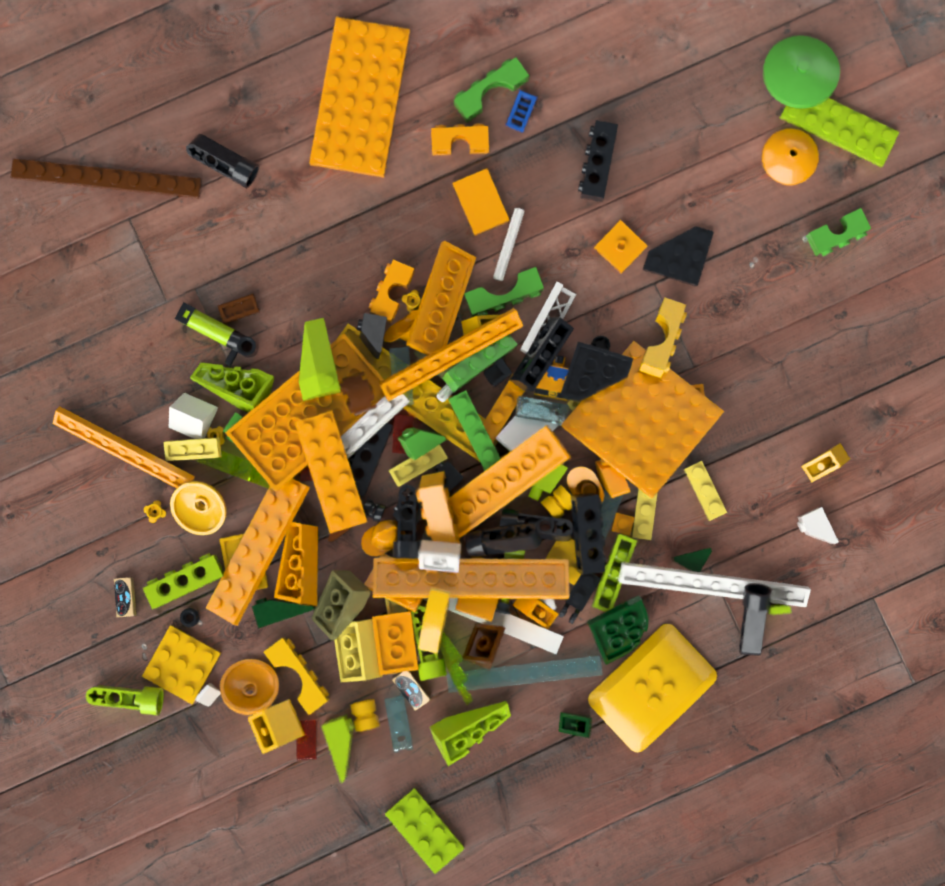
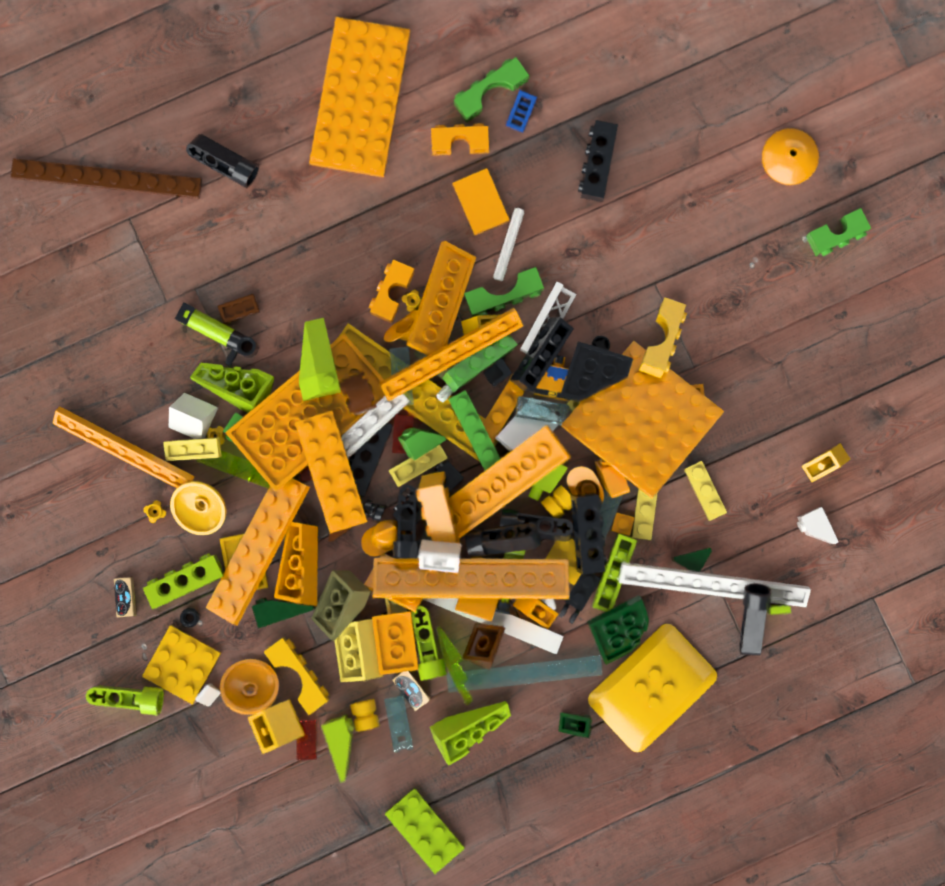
(372, 332): black slope -> none
(434, 620): yellow slope -> none
(620, 247): light orange plate -> none
(681, 256): black plate -> none
(801, 72): bright green dish -> none
(845, 129): lime plate -> none

